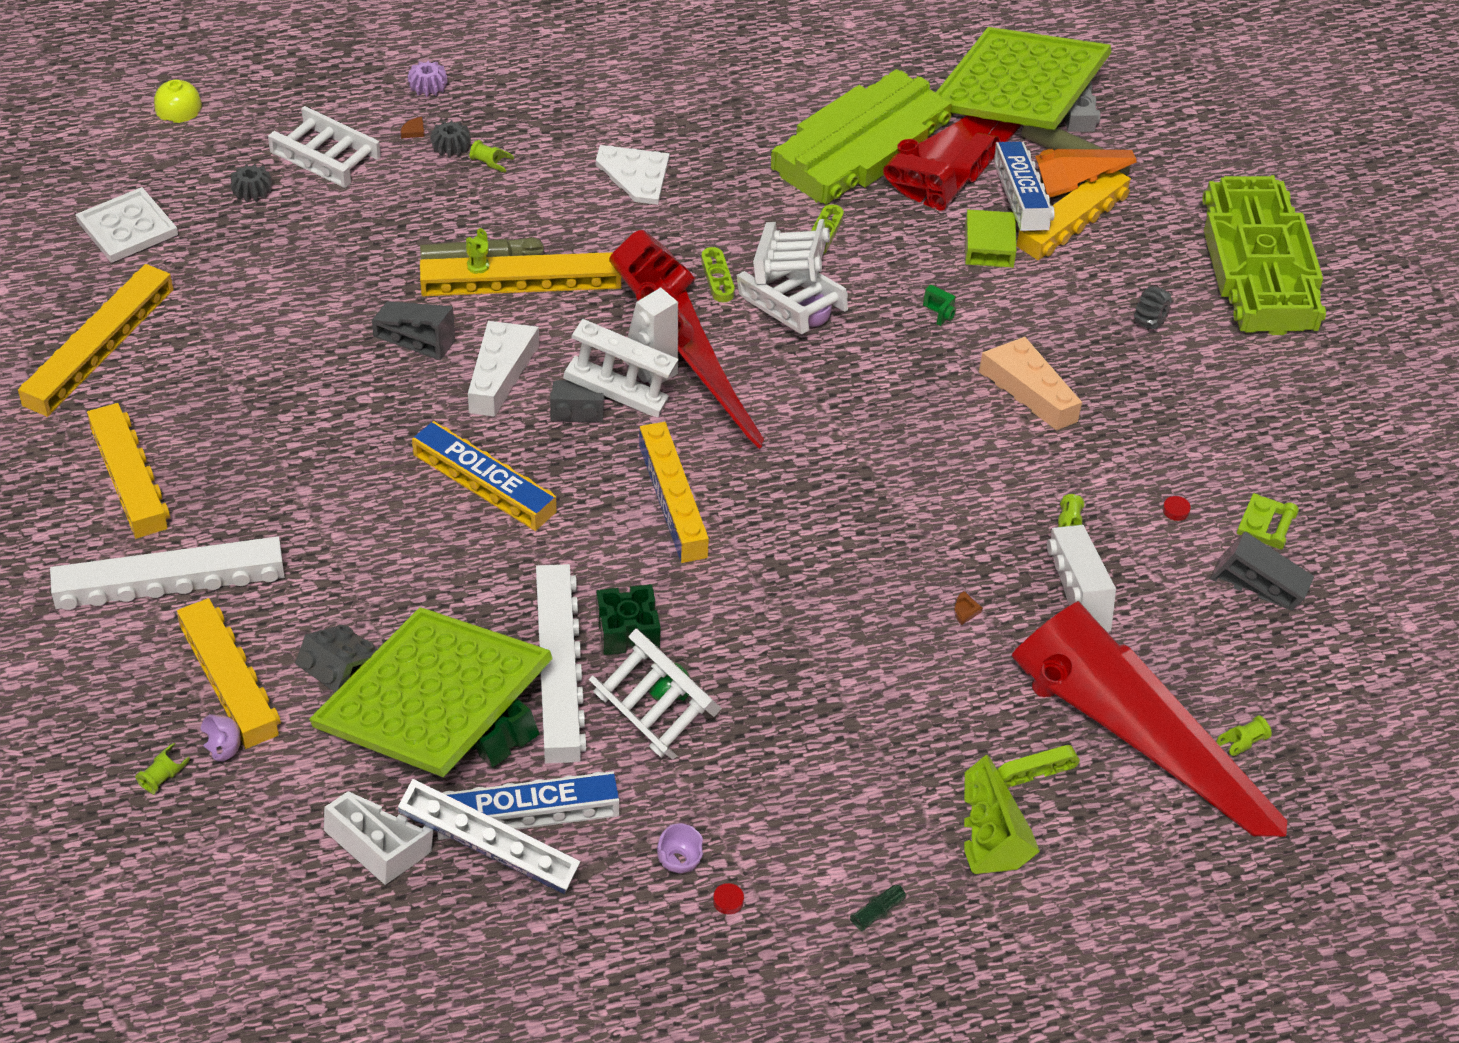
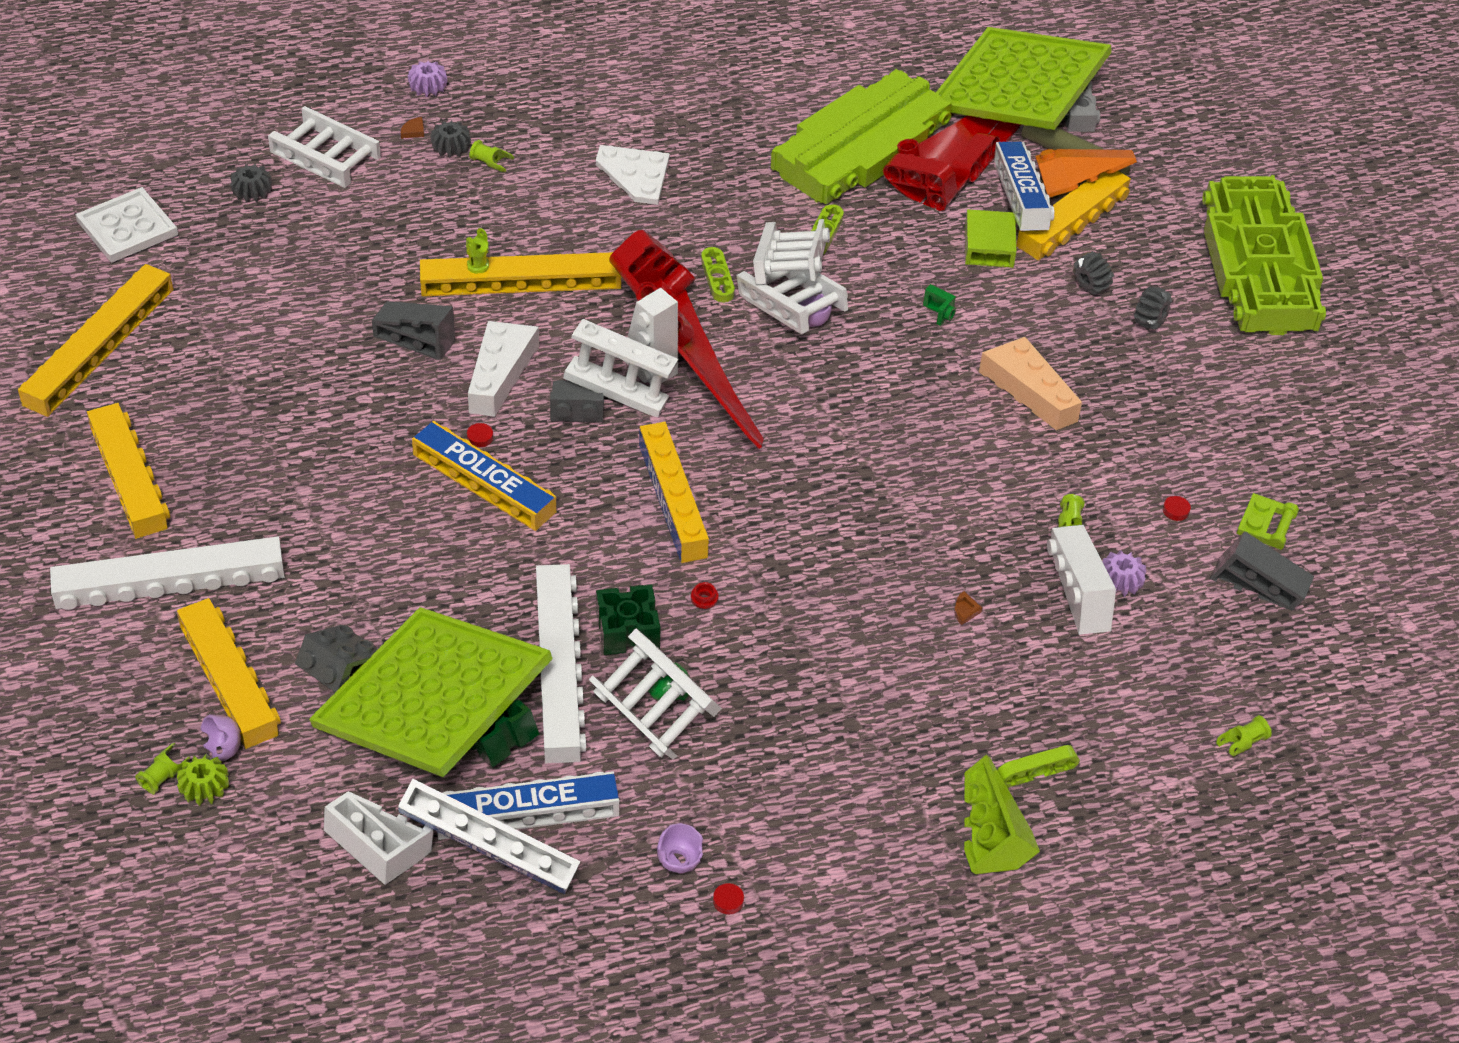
(177, 101): neon yellow cylinder -> none
(202, 779): none -> lime gear
(480, 435): none -> red tile
(497, 248): olive piece -> none
(704, 589): none -> red plate
(878, 907): clear green axle -> none
(1093, 272): none -> dark grey gear
(1116, 688): red panel -> none
(1125, 572): none -> lavender gear

